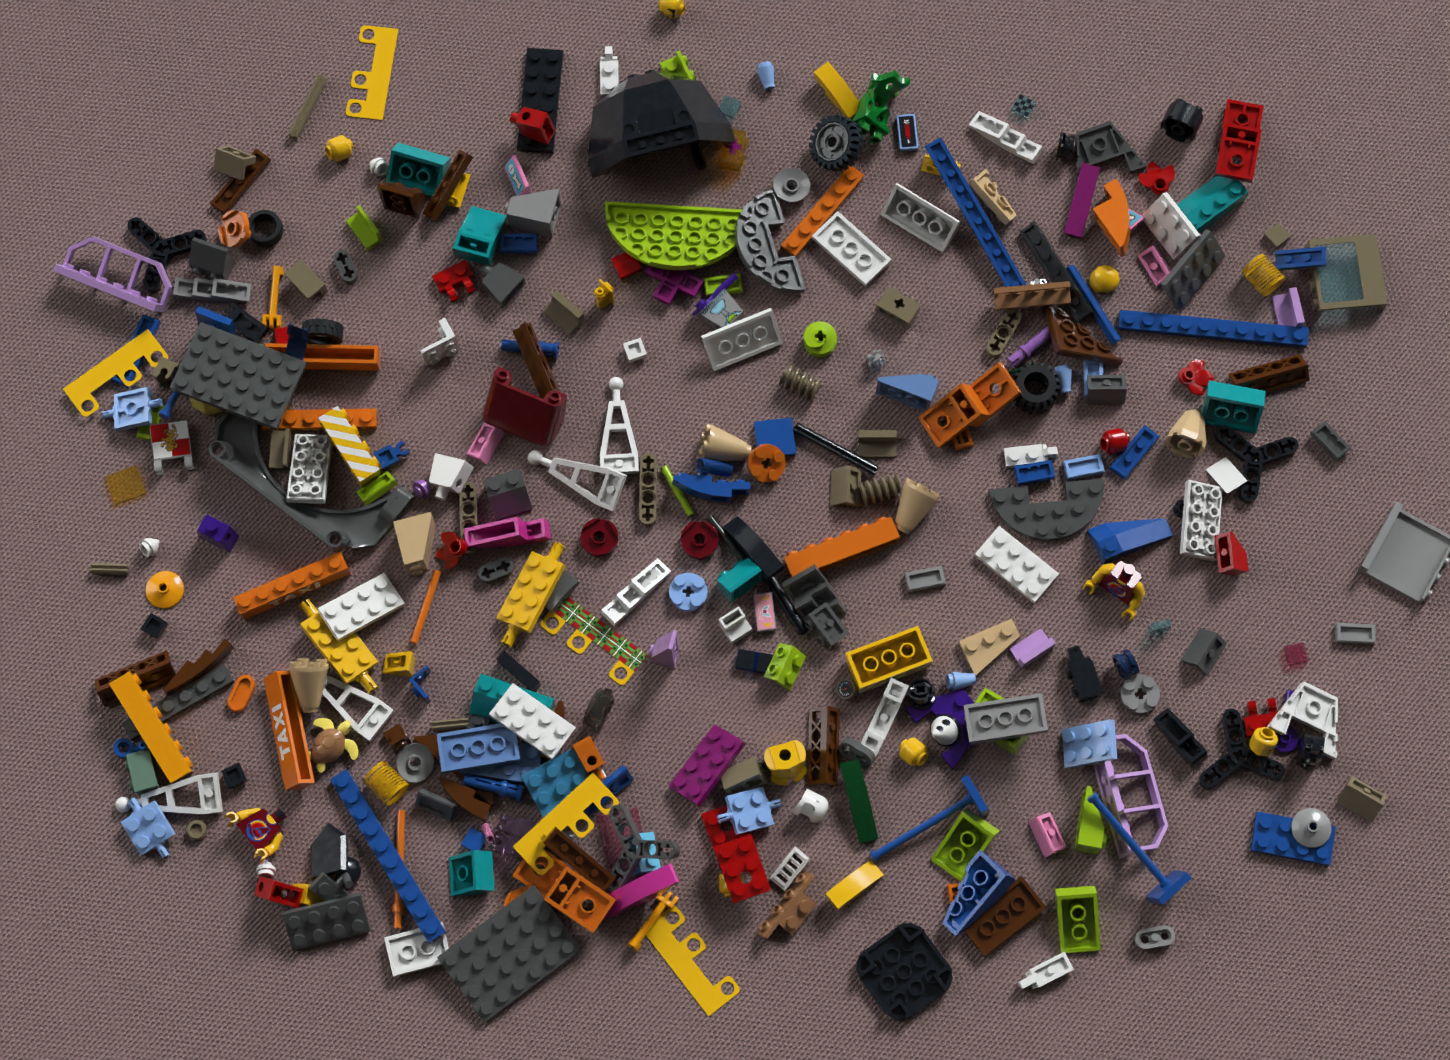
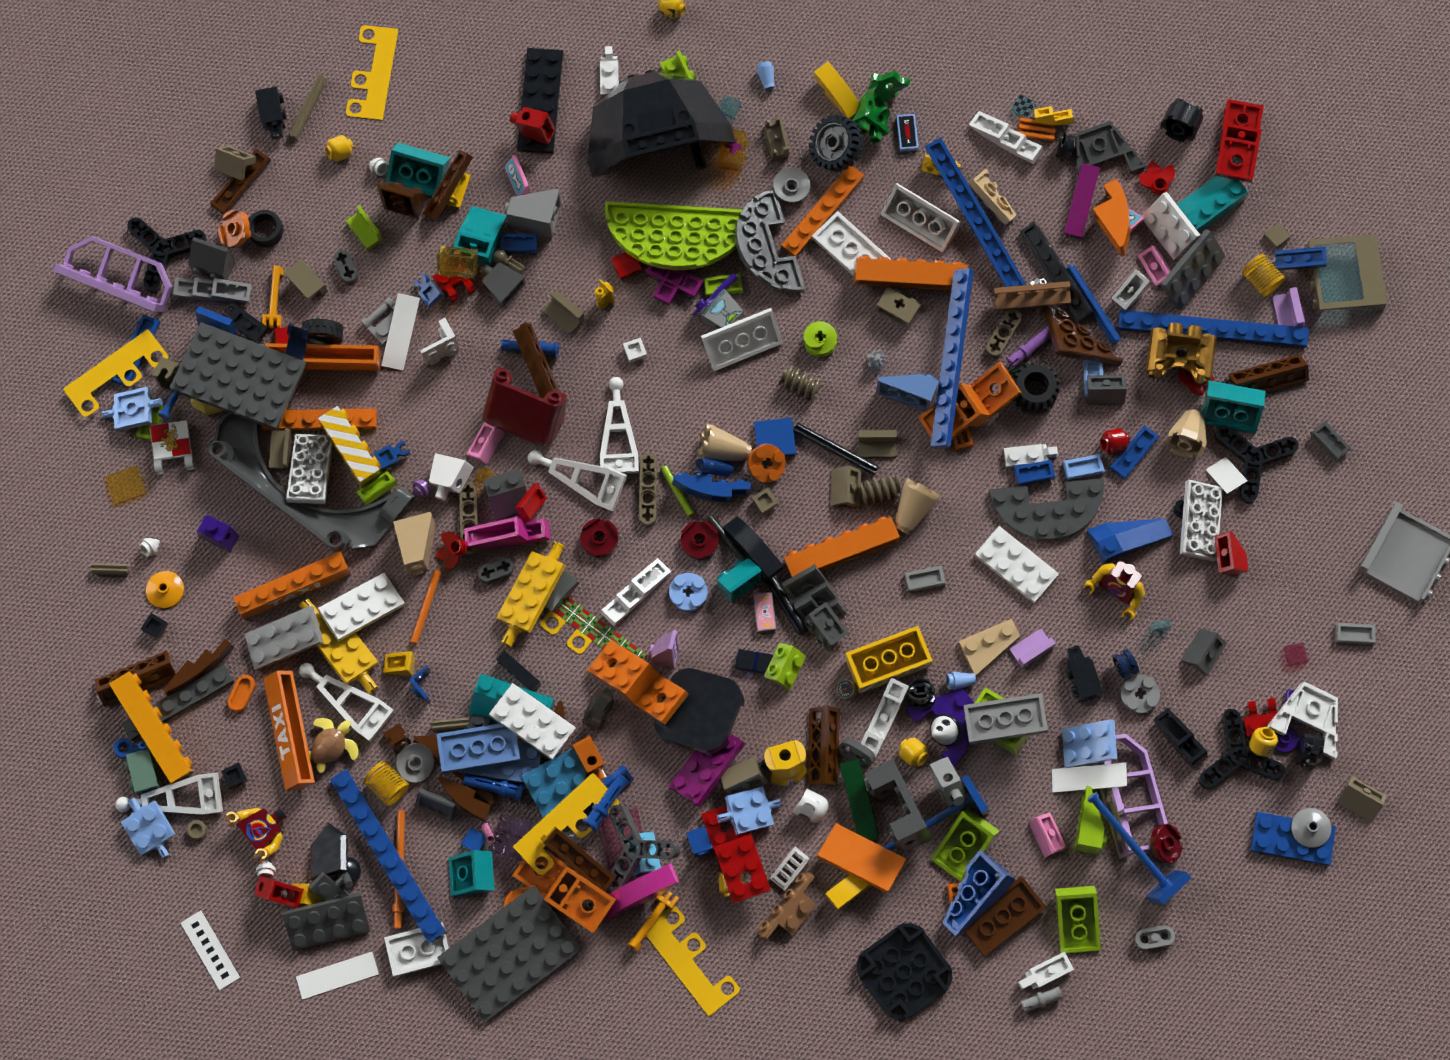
(210, 950): none -> white sticker
(271, 111): none -> black hinge
(283, 638): none -> light grey plate
(309, 682): tan cone -> none
(337, 975): none -> white sticker
(380, 331): none -> light grey plate
(400, 331): none -> white sticker
(430, 291): none -> blue plate
(457, 262): none -> clear yellow brick
(483, 473): none -> clear yellow plate
(501, 257): none -> dark tan axle
(531, 502): none -> red tile
(601, 809): none -> blue pin
(638, 682): none -> orange bracket
(699, 842): none -> blue bracket
(706, 713): none -> black tile
(735, 625): white piece -> none
(764, 501): none -> dark tan plate
(776, 139): none -> dark tan hinge
(861, 858): none -> orange tile
(886, 782): none -> dark grey plate
(905, 273): none -> orange brick
(951, 791): none -> light grey torso
(952, 358): none -> blue plate
(1033, 123): none -> orange tile
(1041, 999): none -> light grey pin
(1047, 116): none -> yellow slope
(1064, 374): light blue cone -> none
(1095, 776): none -> white sticker
(1104, 279): yellow hair -> none
(1131, 290): none -> white slope
(1163, 354): none -> pearl gold piece
(1166, 843): none -> dark red tile

